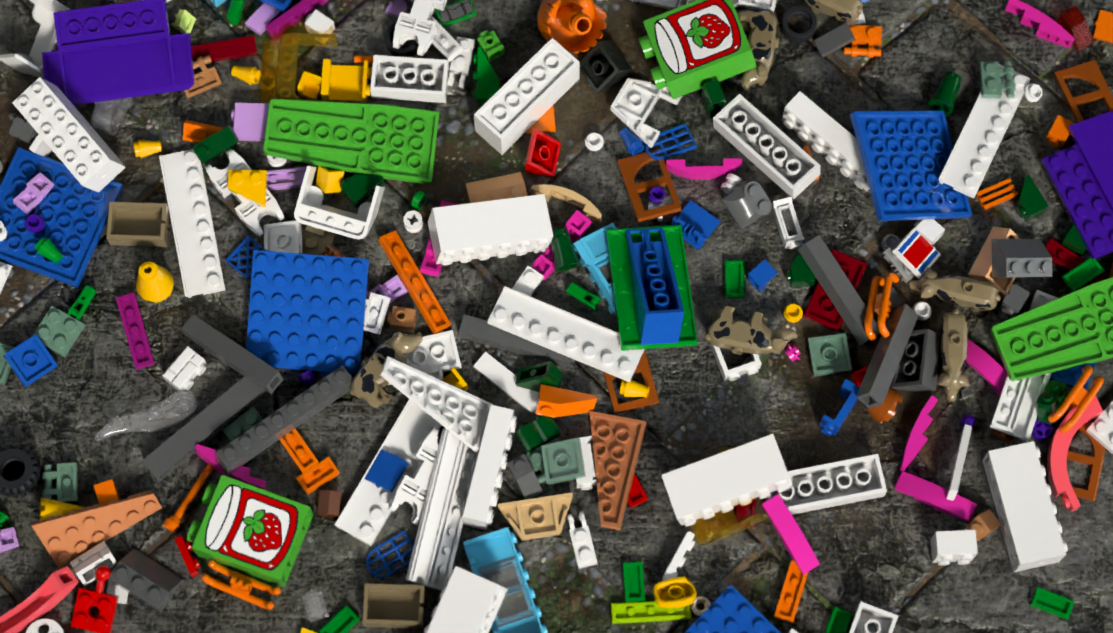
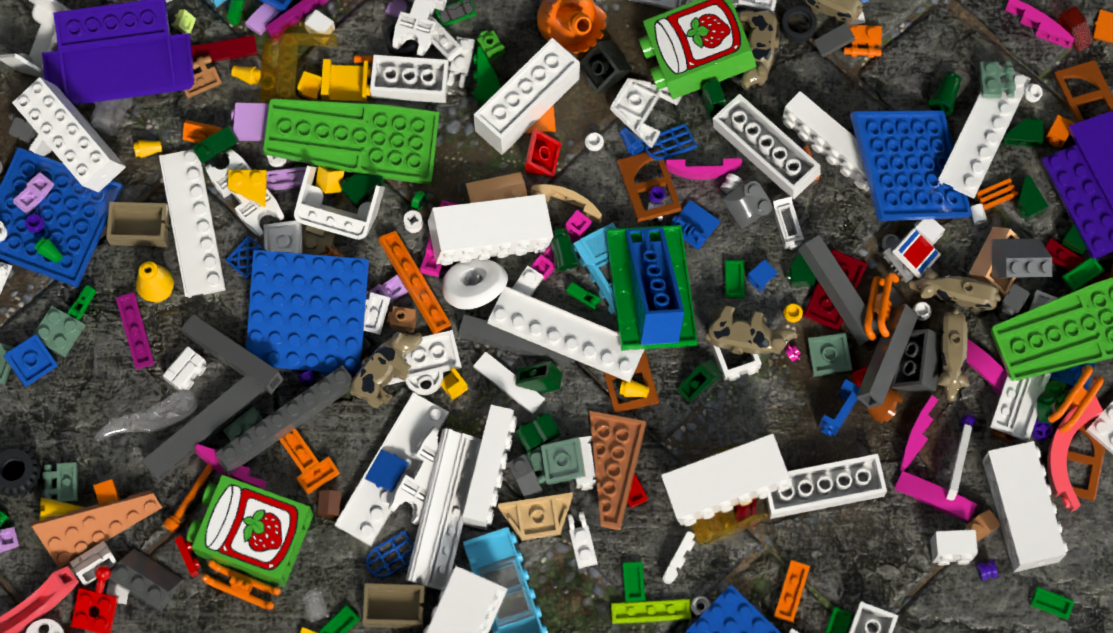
(450, 406): white wing -> none
(473, 283): none -> white hat
(562, 402): orange slope -> none
(674, 593): yellow piece -> none
(699, 381): none -> dark green slope
(791, 534): dark pink slope -> none
(978, 214): none -> white hinge
(986, 570): none -> dark purple wheel
(1026, 134): none -> dark green slope

